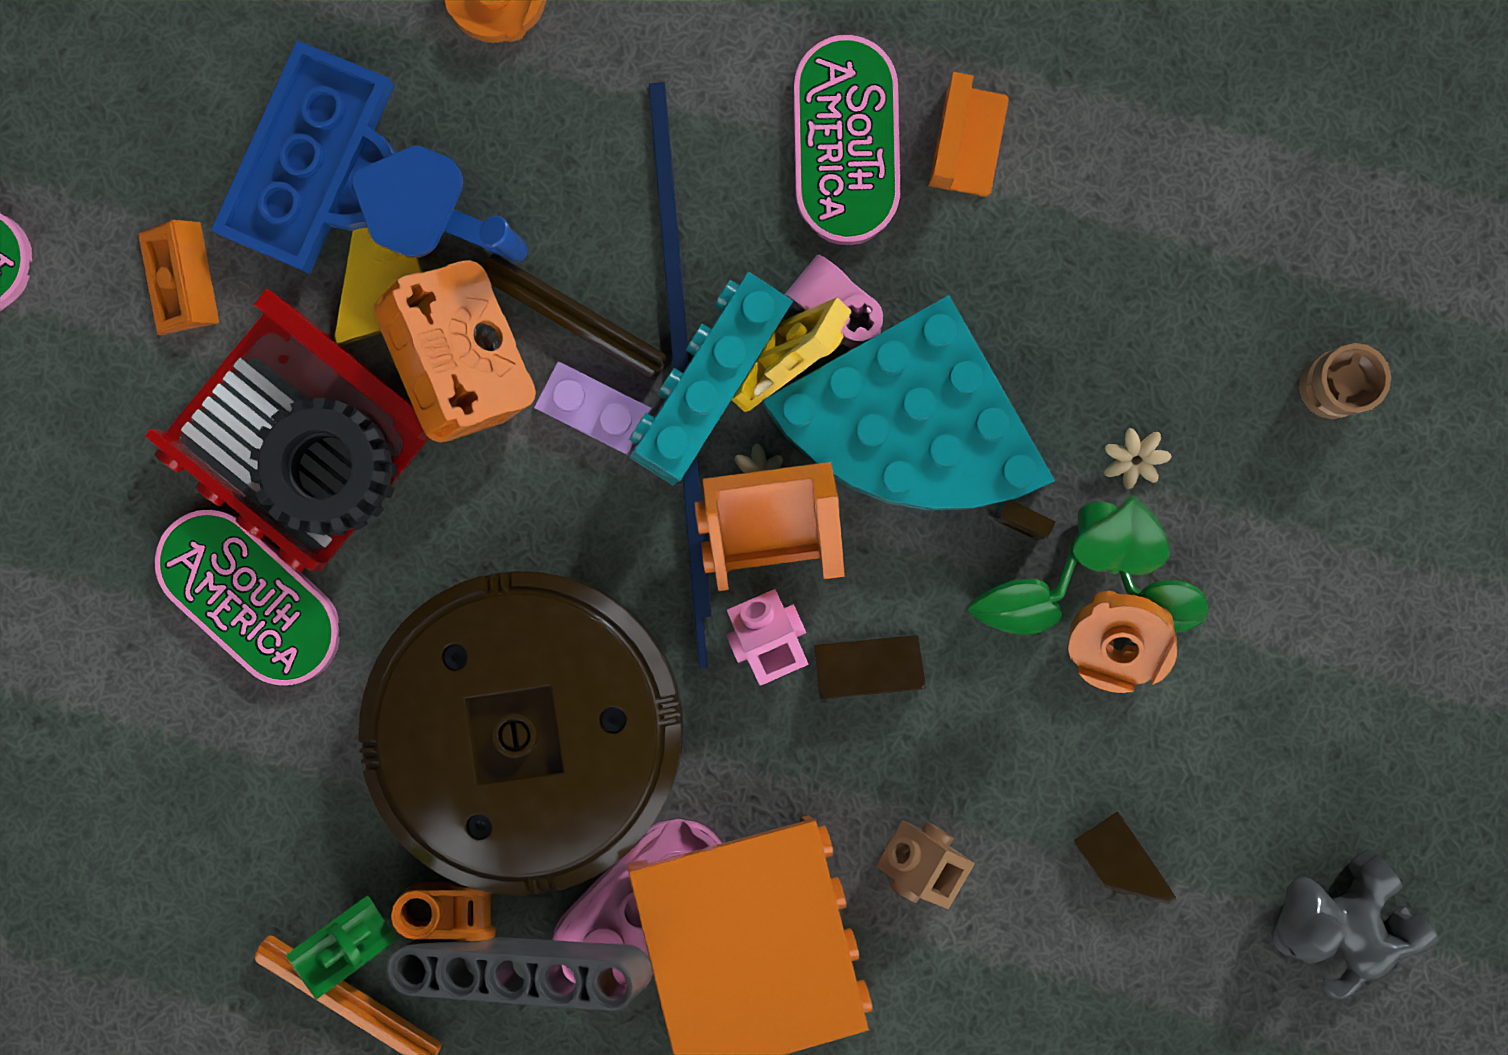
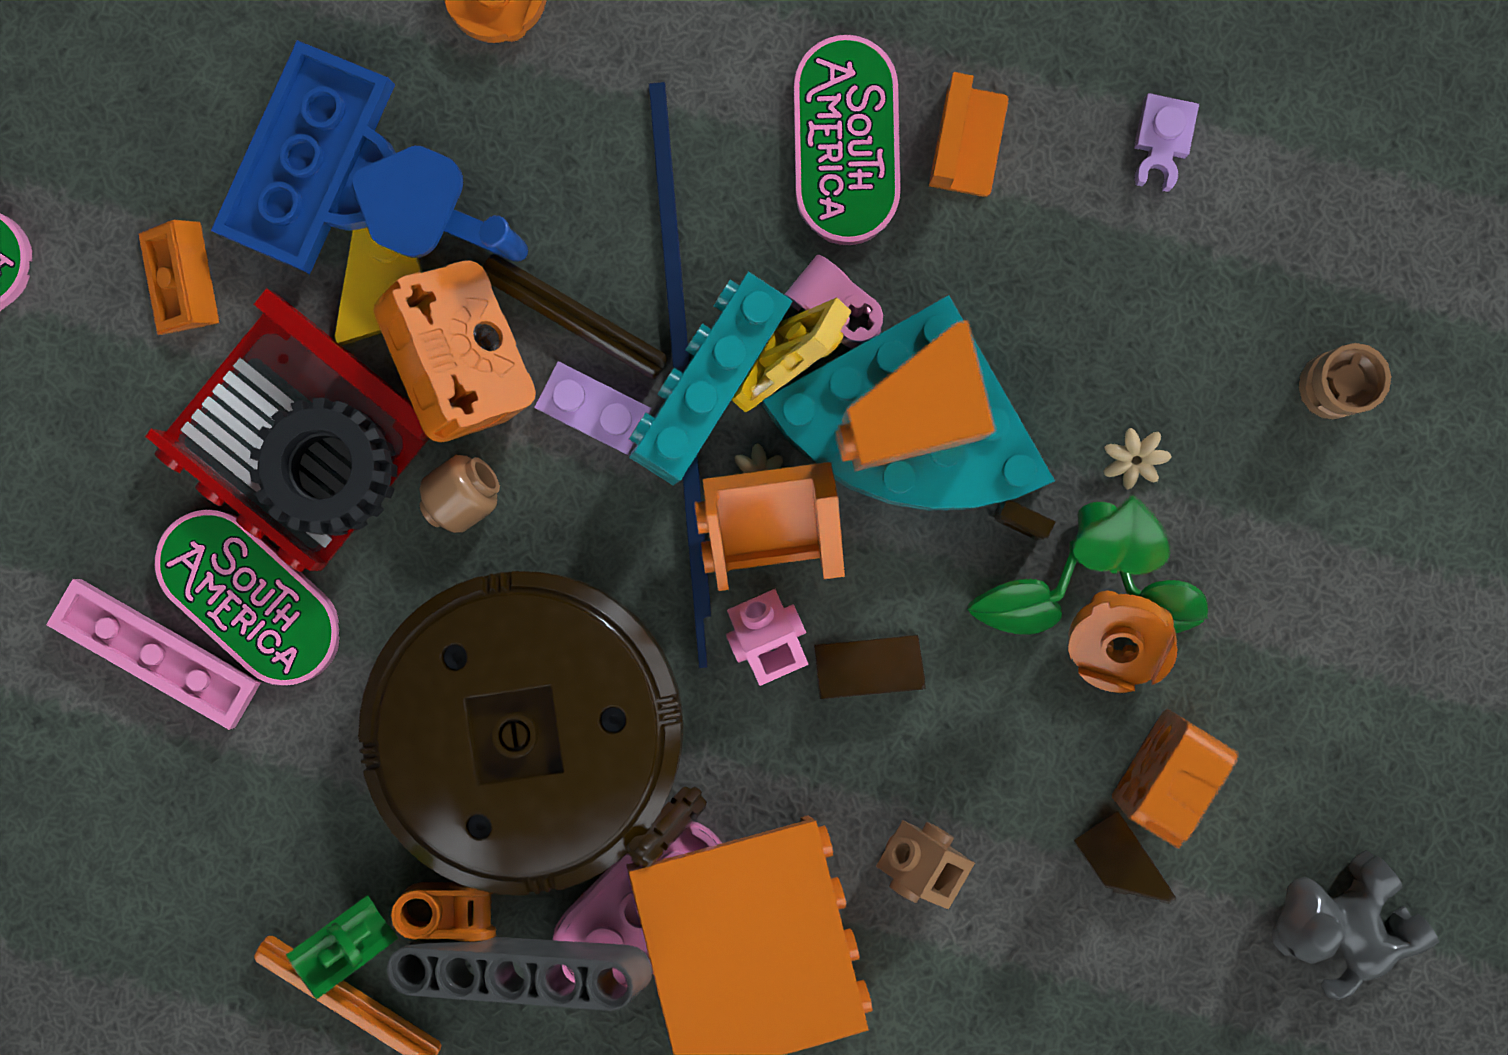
(153, 653): none -> bright pink plate
(459, 493): none -> medium nougat head
(667, 827): none -> dark brown axle
(921, 407): none -> orange slope
(1165, 132): none -> lavender plate
(1174, 778): none -> orange axle

